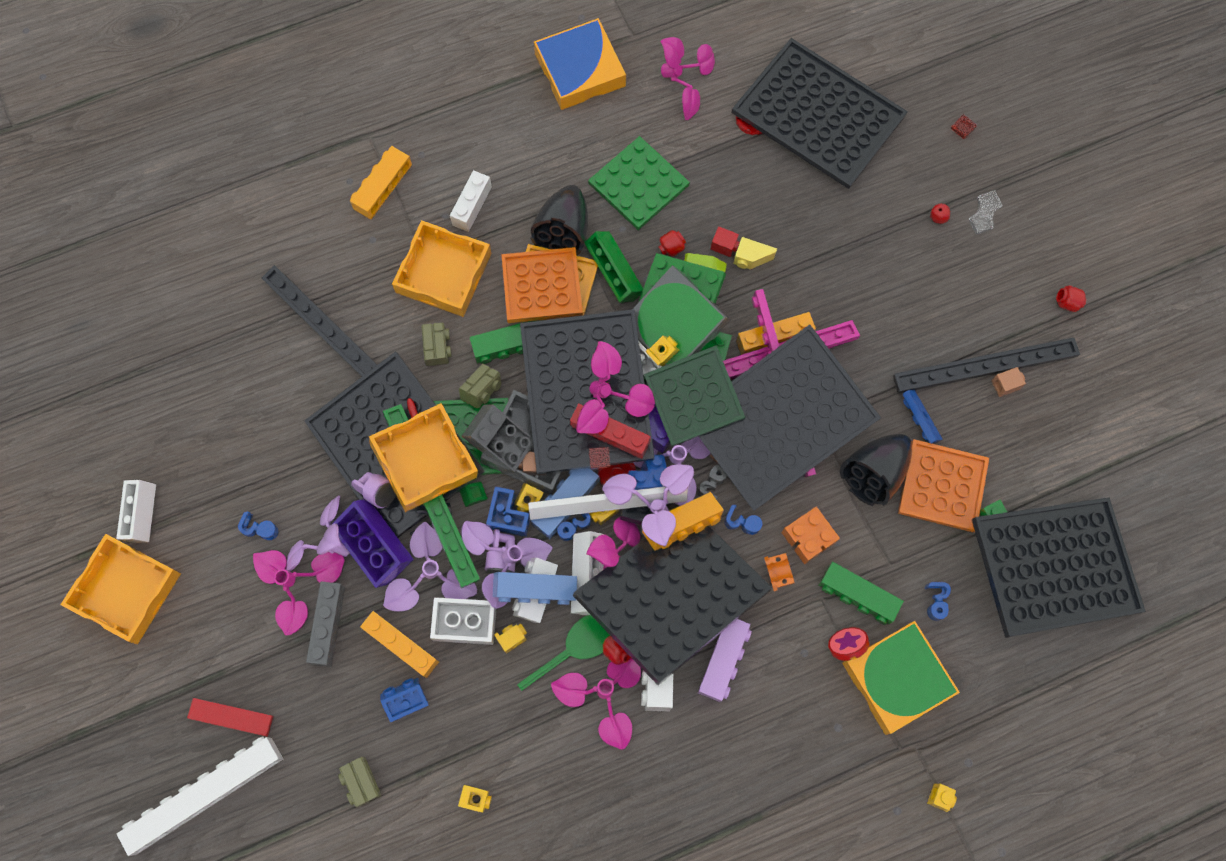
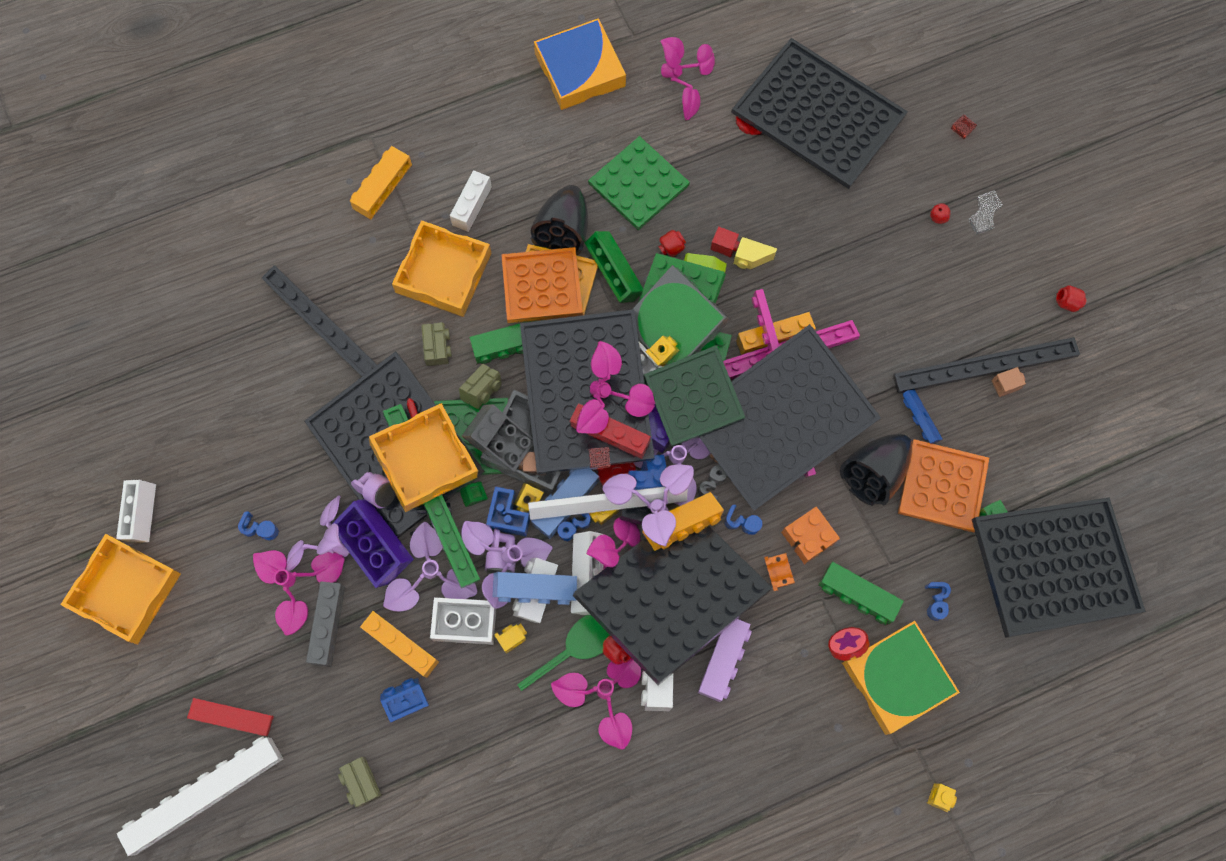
(466, 799): yellow brick -> none

